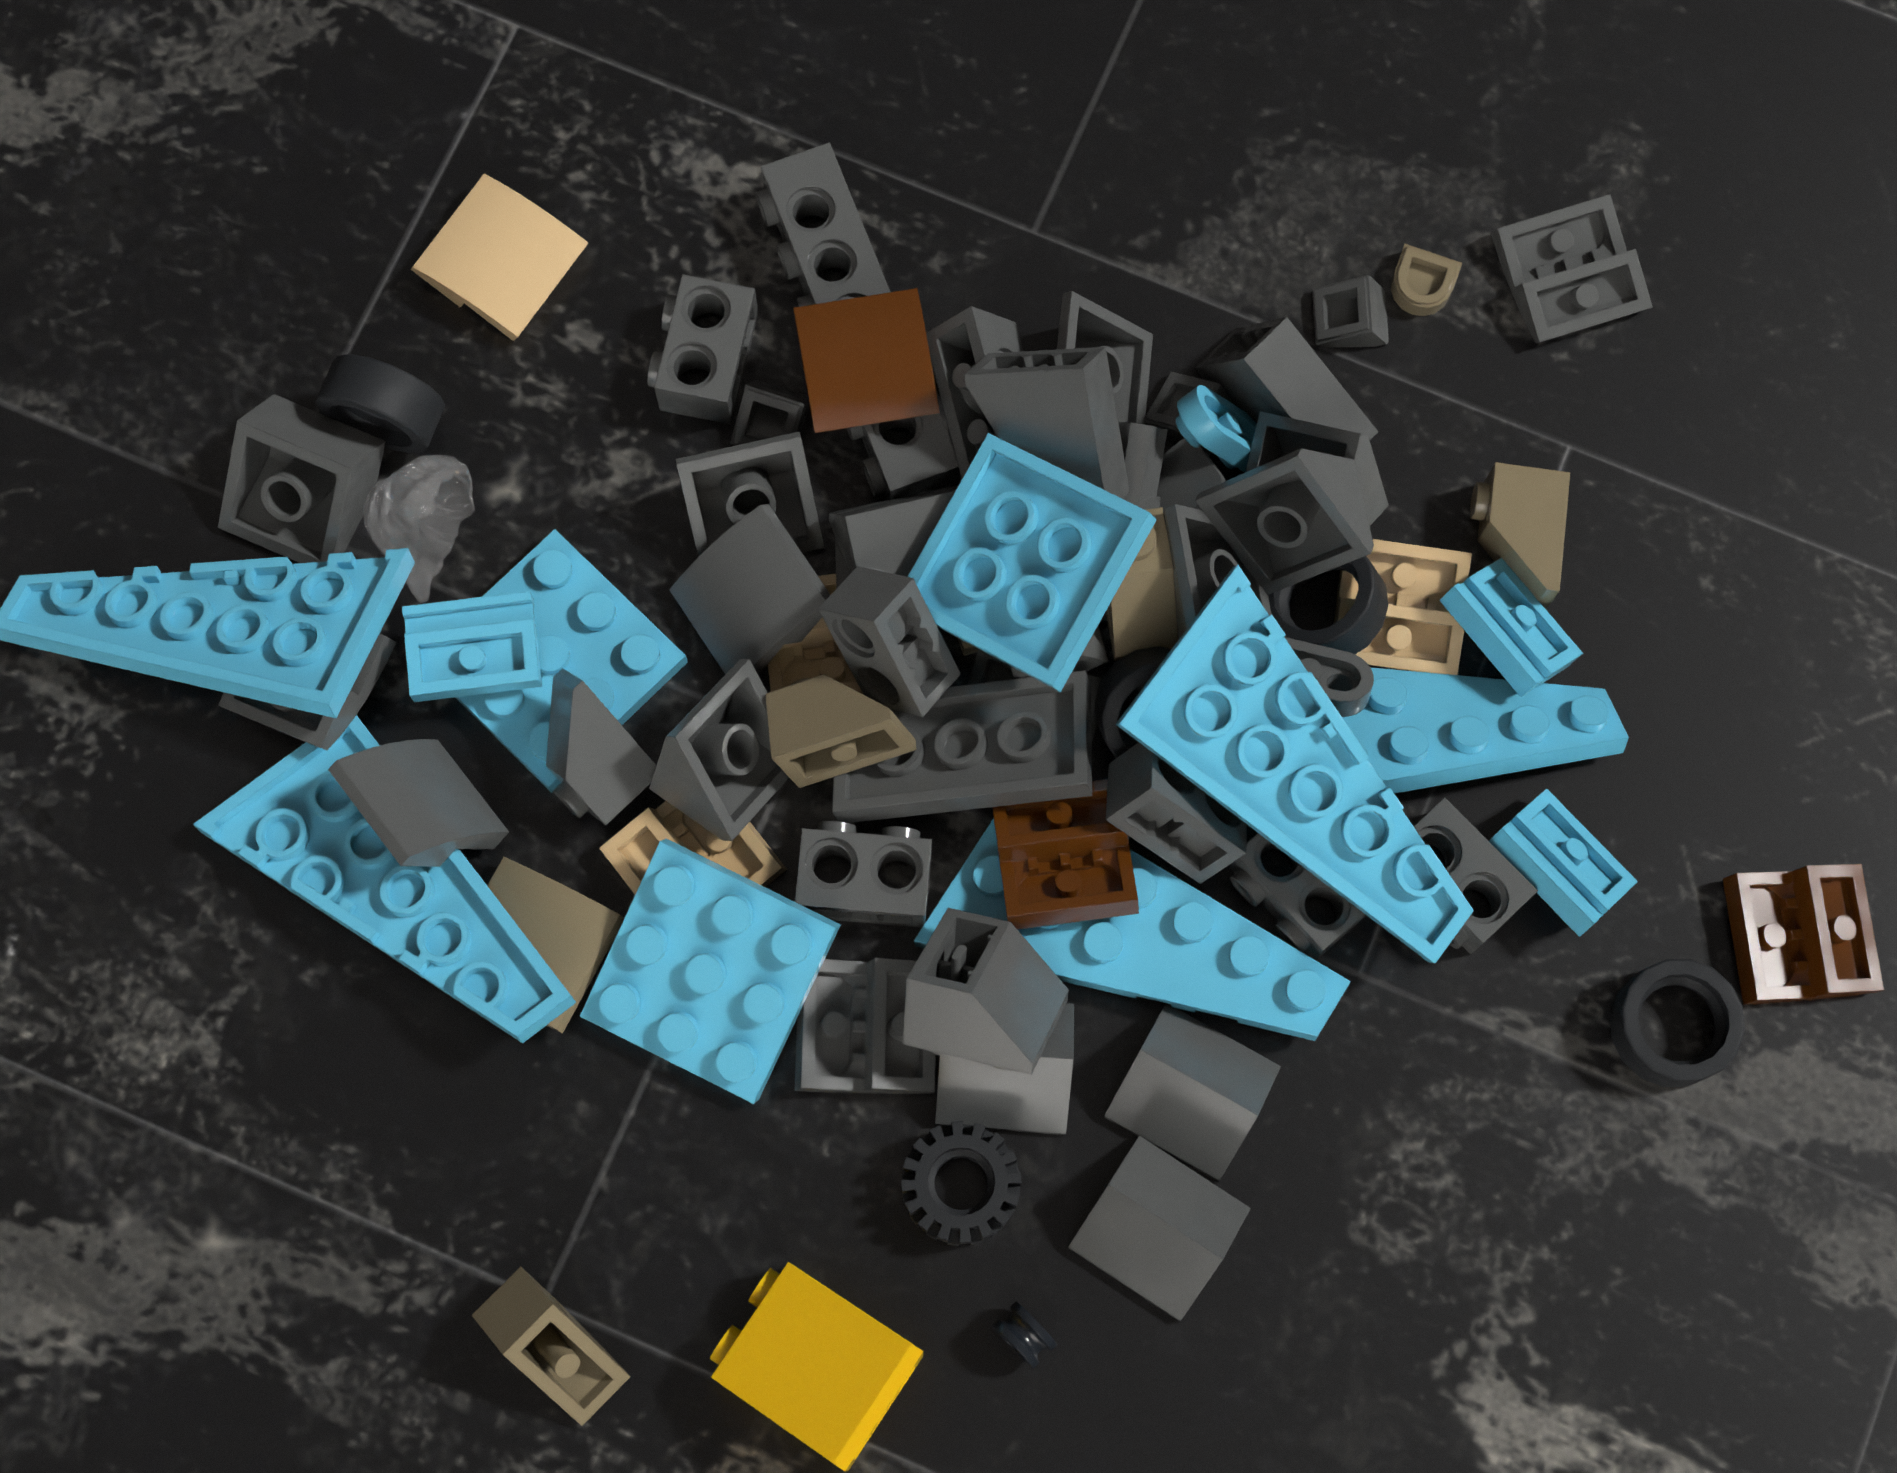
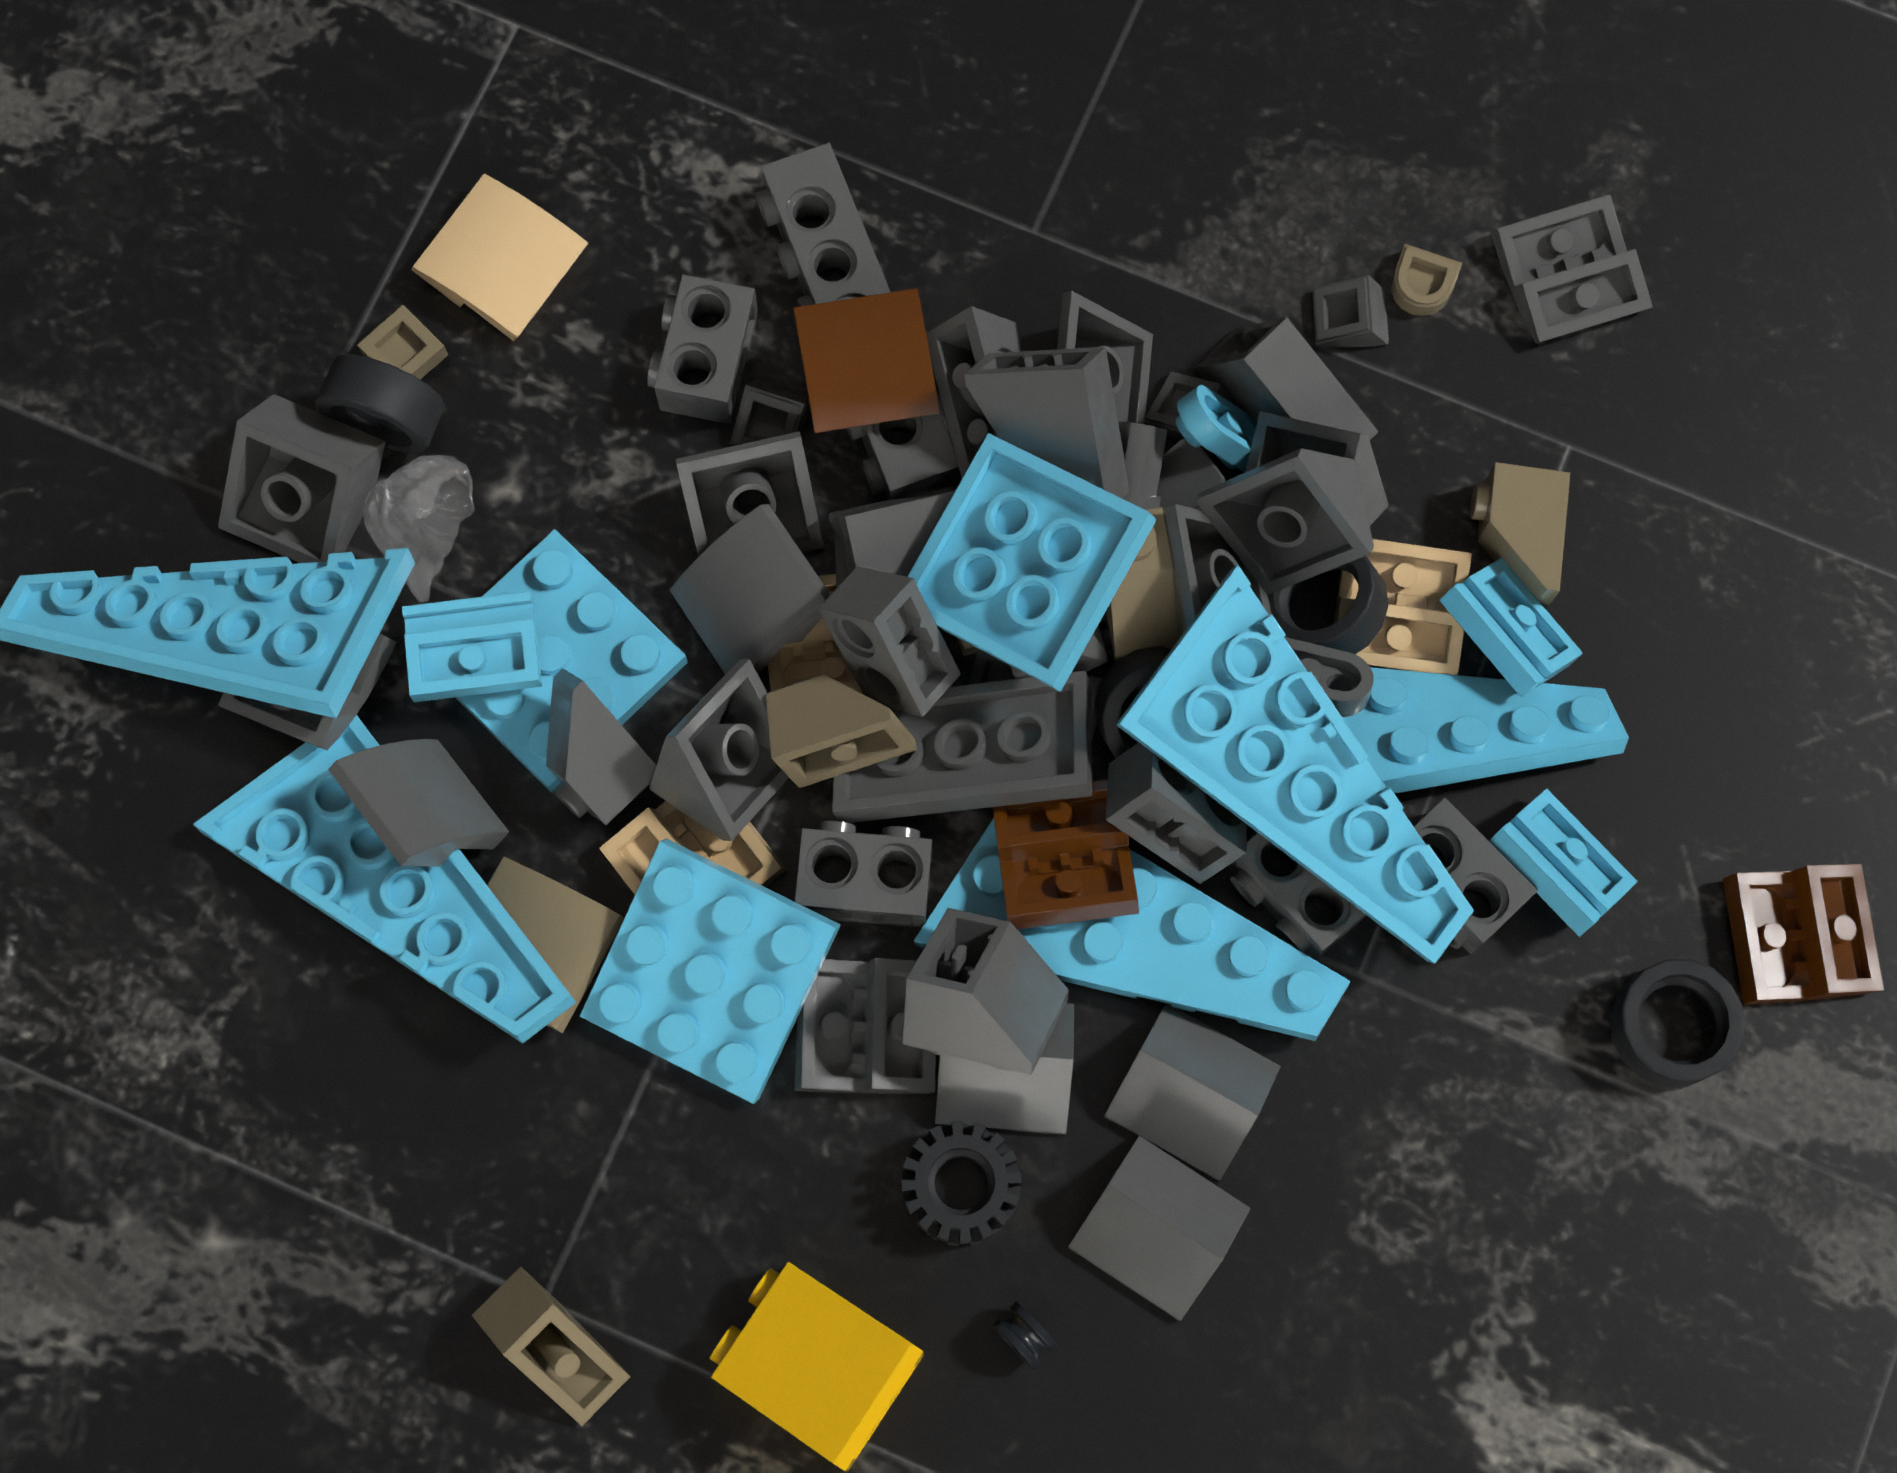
(404, 344): none -> dark tan plate

